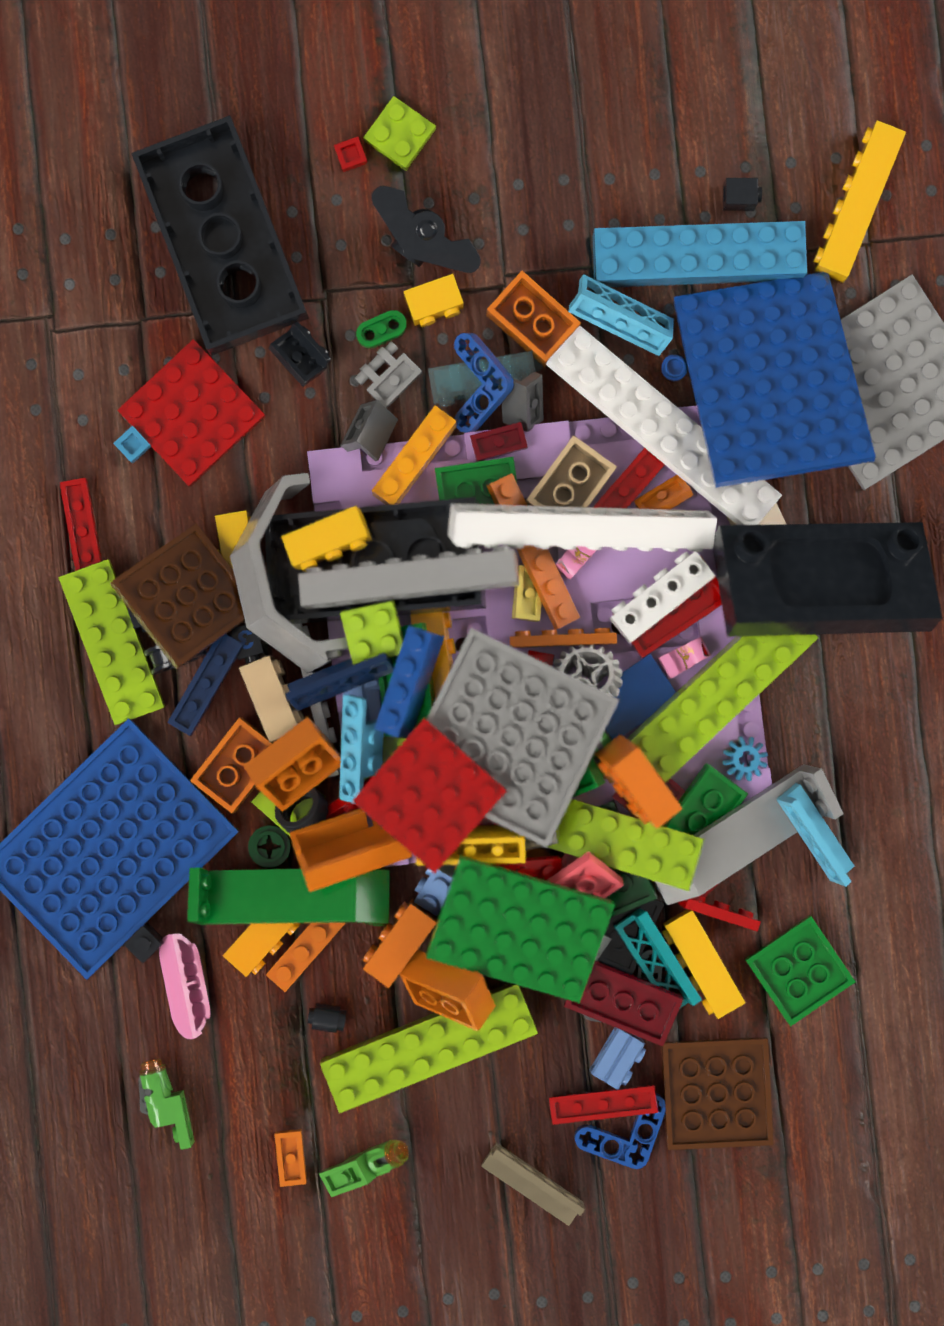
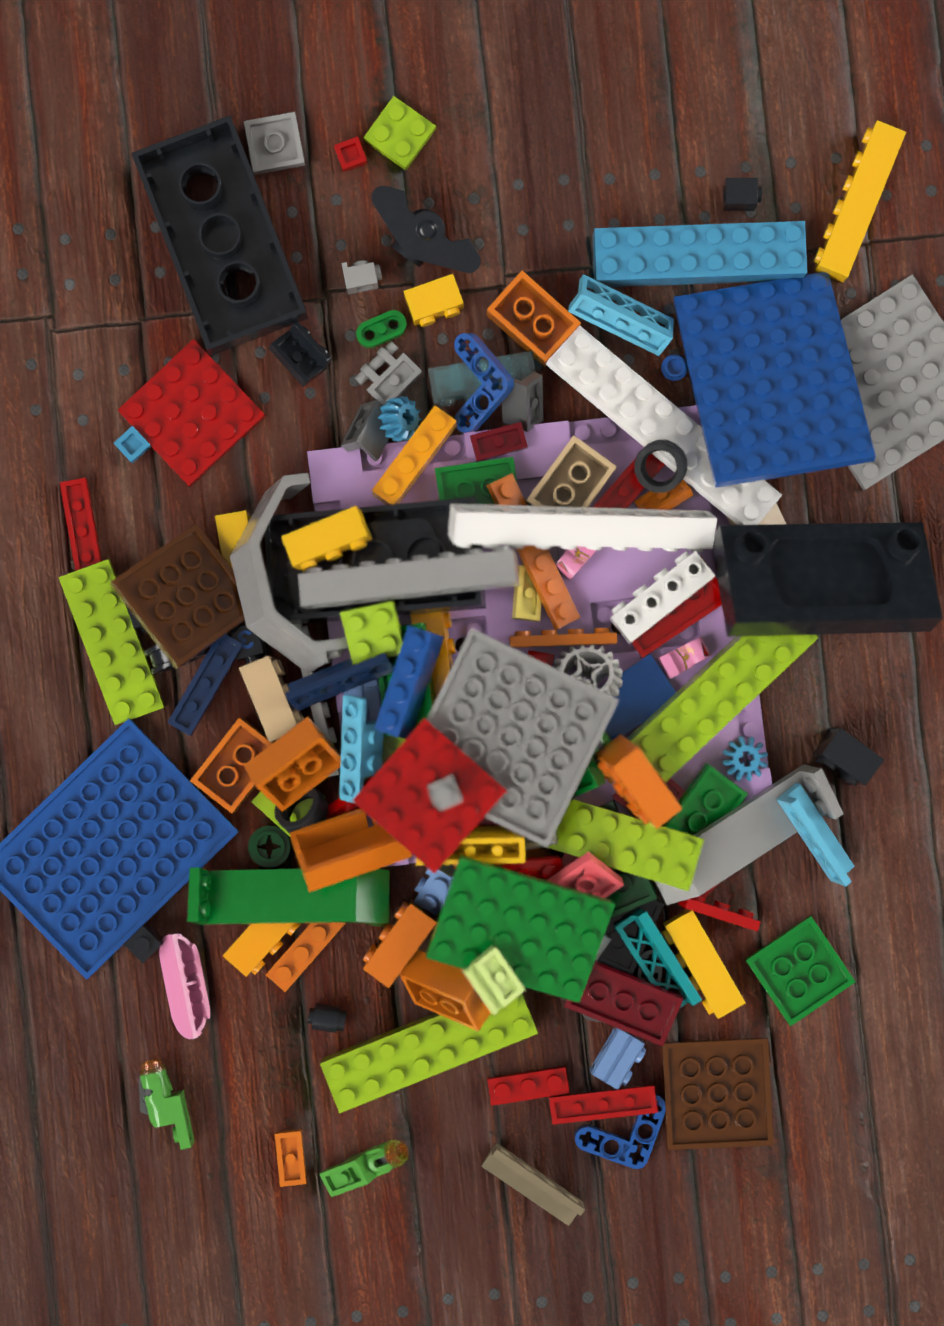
(274, 143): none -> light grey plate
(361, 276): none -> light grey brick
(399, 418): none -> dark azure gear
(445, 792): none -> light grey brick
(493, 980): none -> yellowish green plate
(528, 1085): none -> red plate
(660, 486): none -> black tyre
(847, 756): none -> black brick

